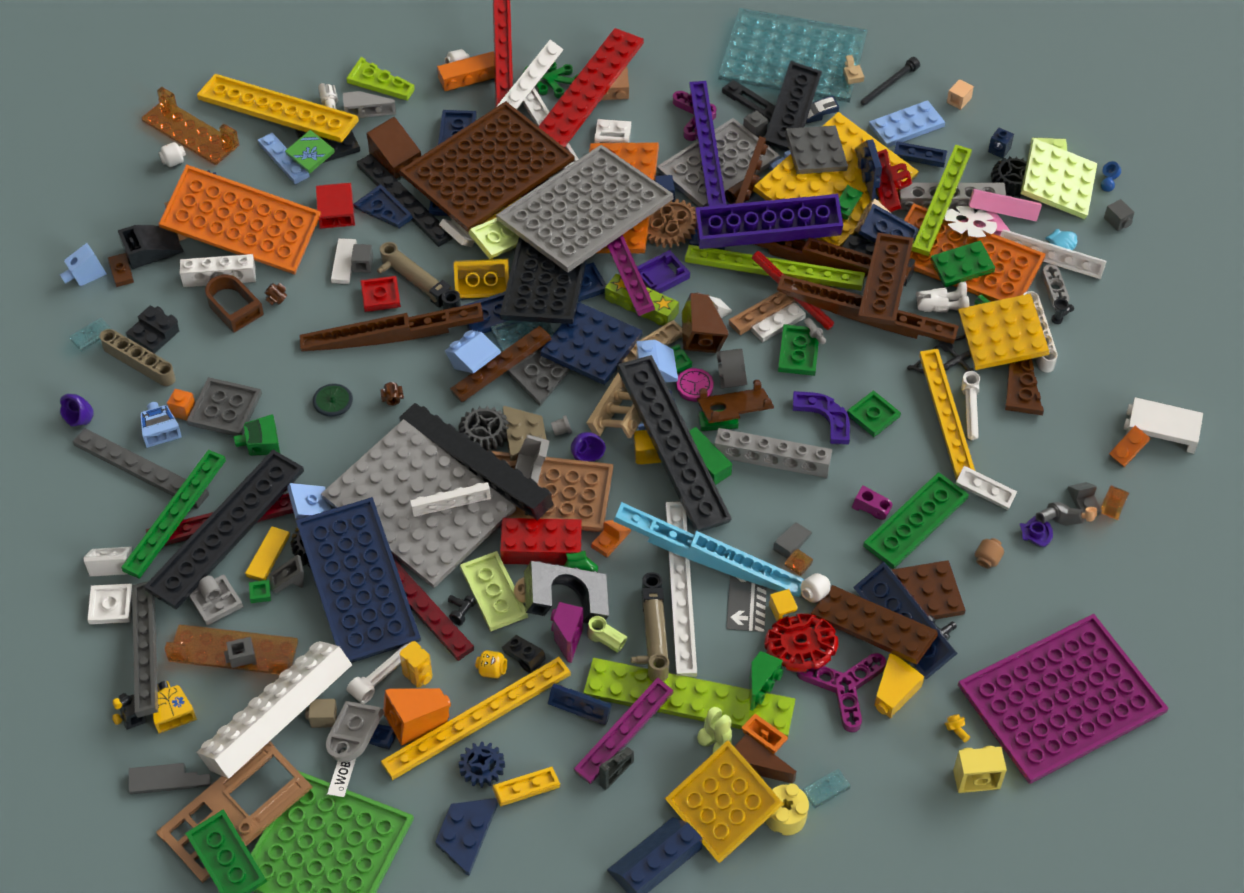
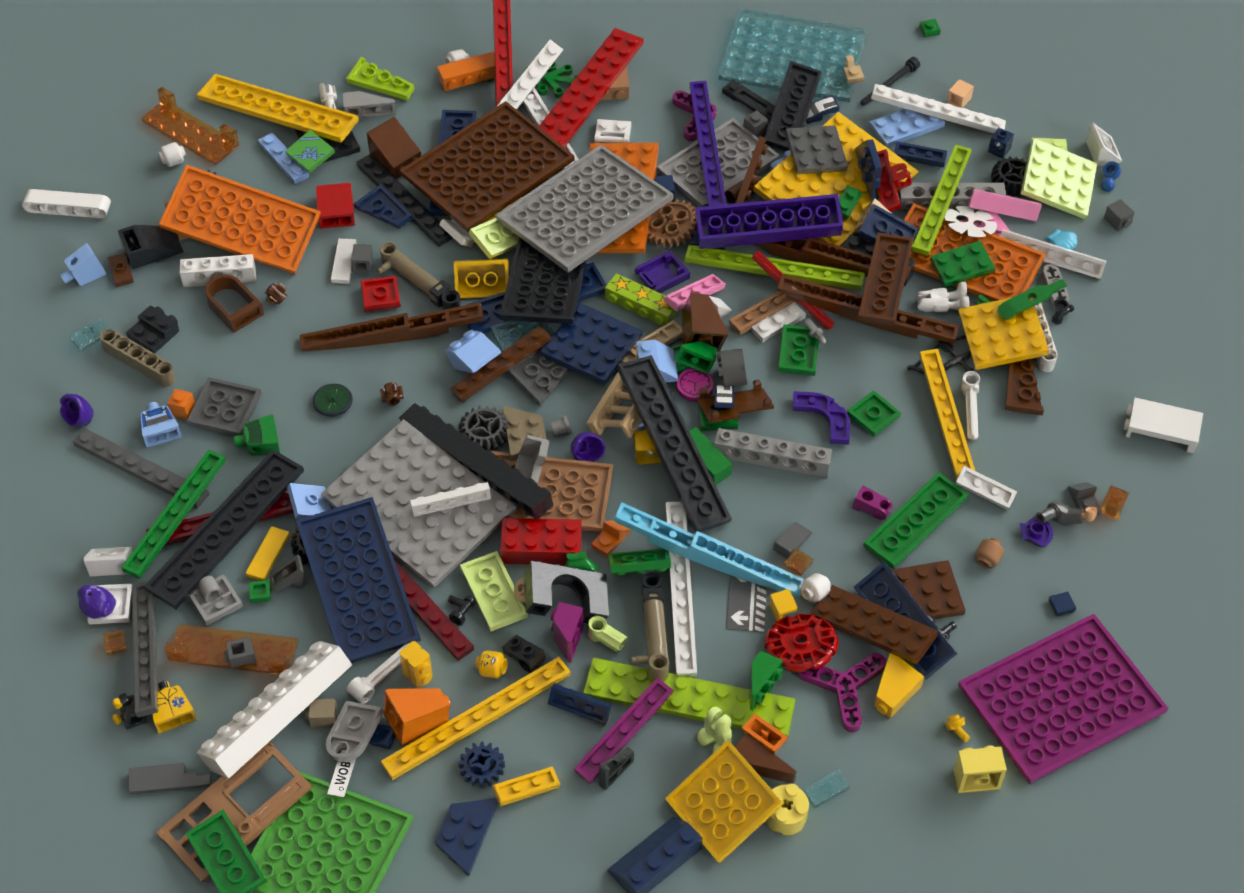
(66, 203): none -> white beam
(99, 604): none -> dark purple hair
(115, 642): none -> clear orange plate
(631, 276): magenta plate -> none
(639, 561): none -> green plate
(697, 356): none -> green slope
(707, 285): none -> bright pink tile
(724, 396): none -> slope
(930, 28): none -> green plate
(937, 109): none -> white plate
(1021, 302): none -> green piece
(1062, 603): none -> dark blue tile
(1101, 146): none -> white slope
(1129, 446): orange plate -> none

